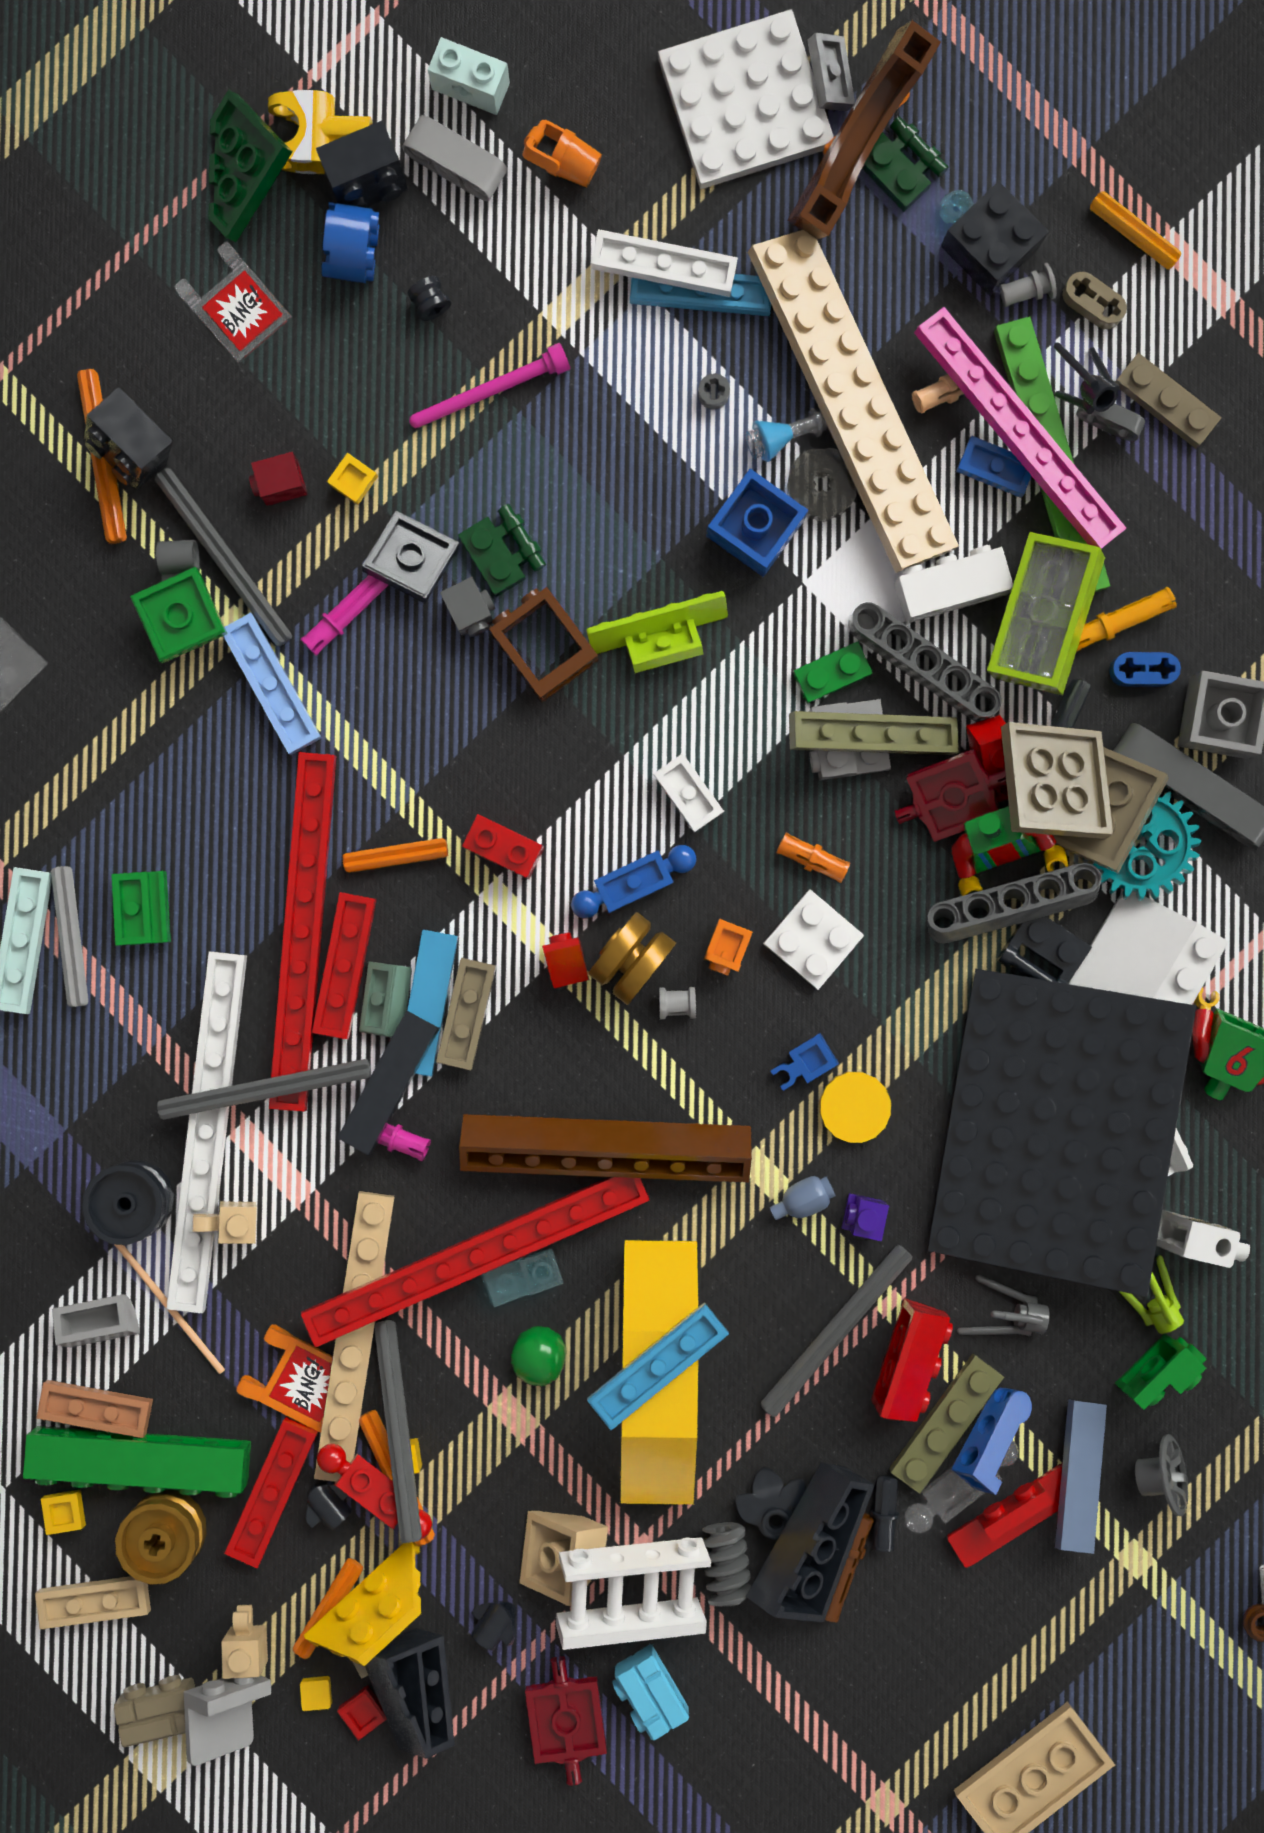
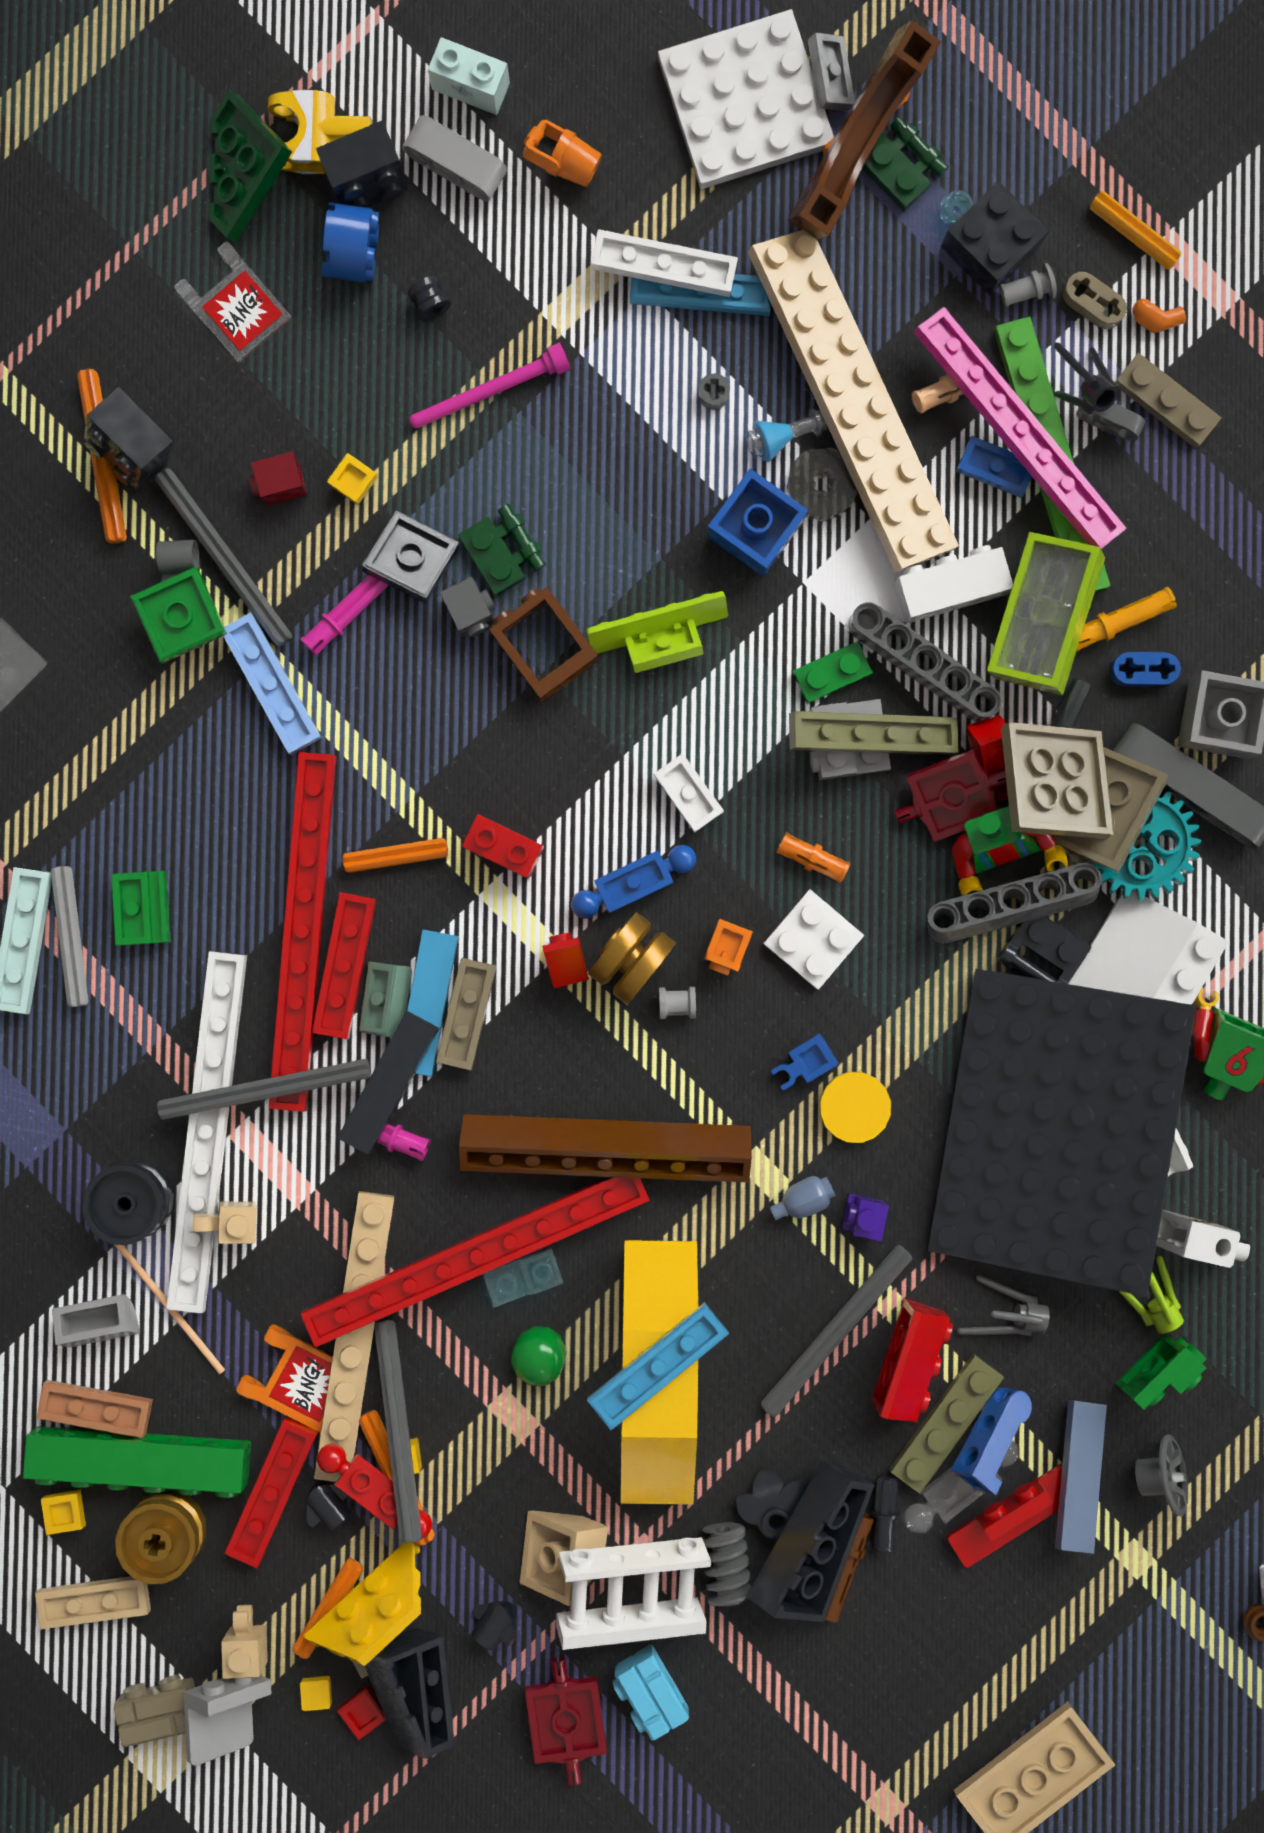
(1155, 319): none -> orange arm

